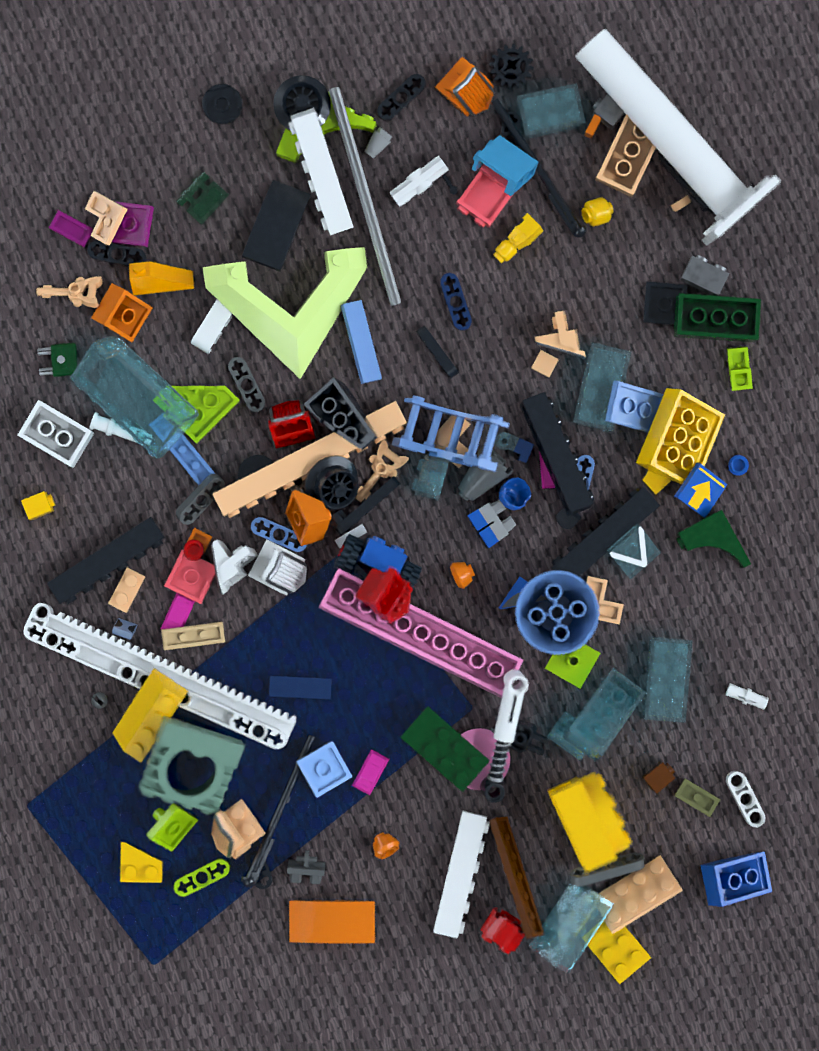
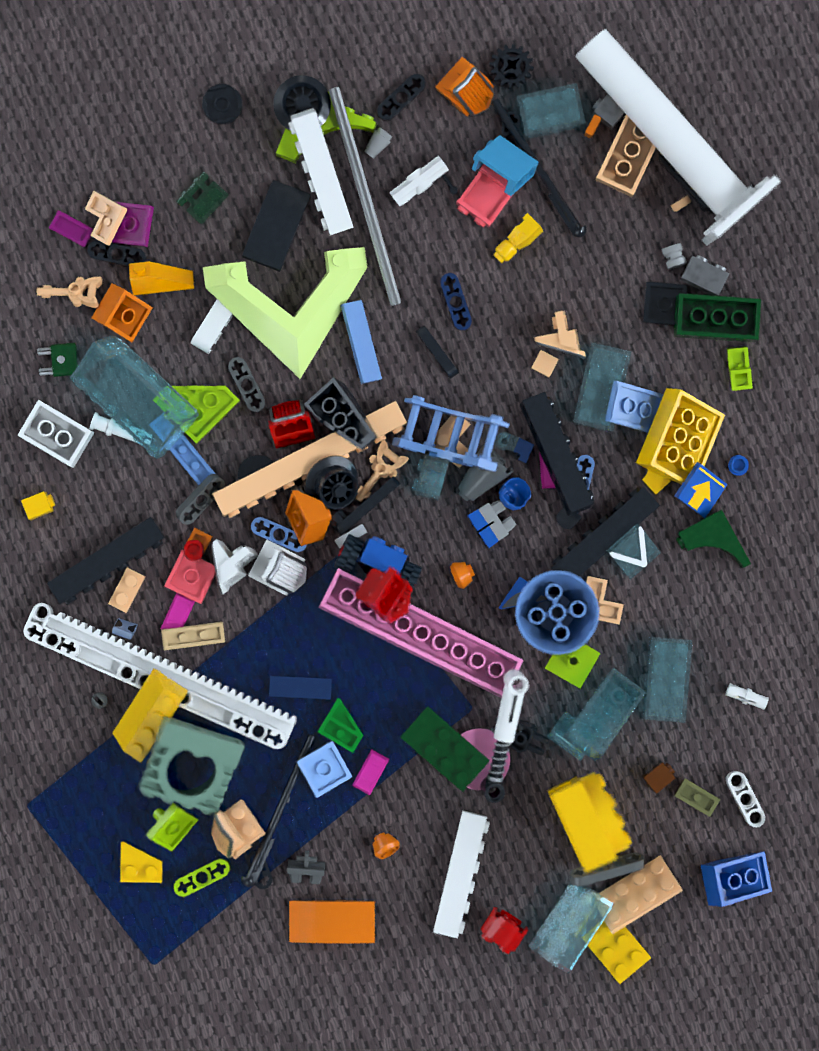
(341, 727): none -> green wing
(516, 877): reddish brown plate -> none
(597, 211): yellow head -> none
(674, 256): none -> light grey wheel

